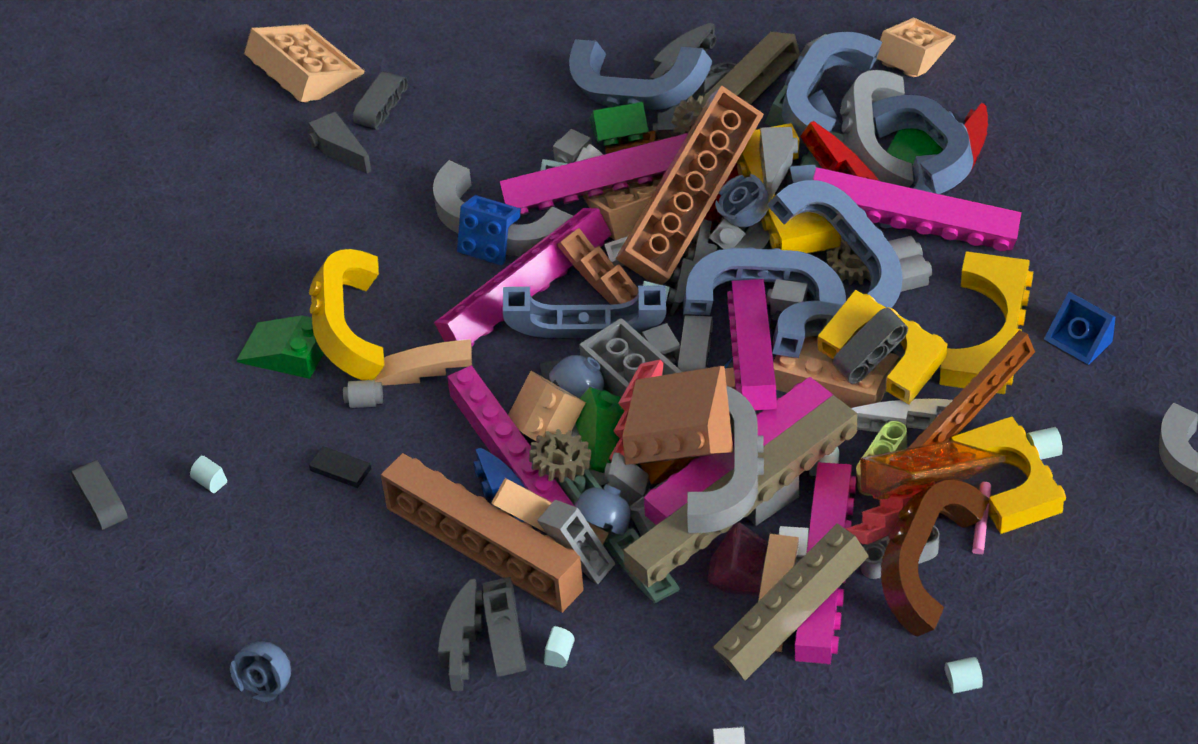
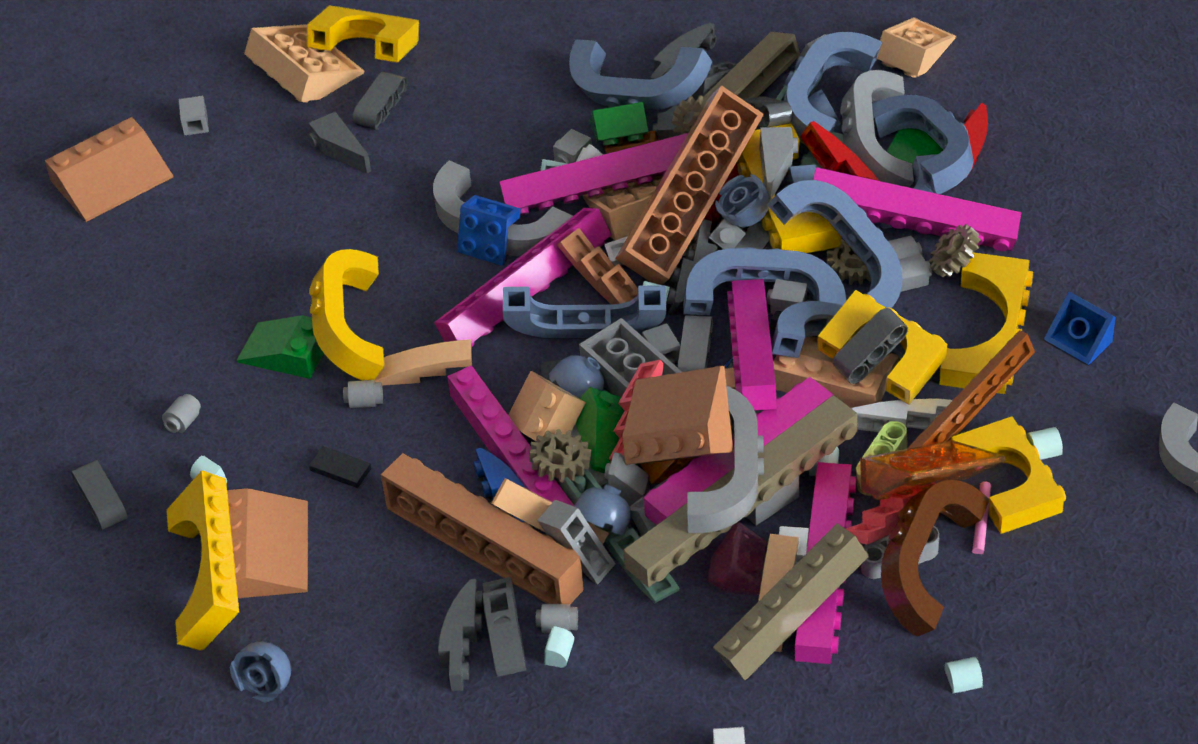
(108, 169): none -> nougat slope
(181, 413): none -> light grey brick
(193, 115): none -> light grey brick
(214, 600): none -> yellow arch
(268, 543): none -> nougat slope
(392, 34): none -> yellow arch
(557, 615): none -> light grey brick
(775, 111): none -> dark grey beam
(954, 250): none -> dark tan gear

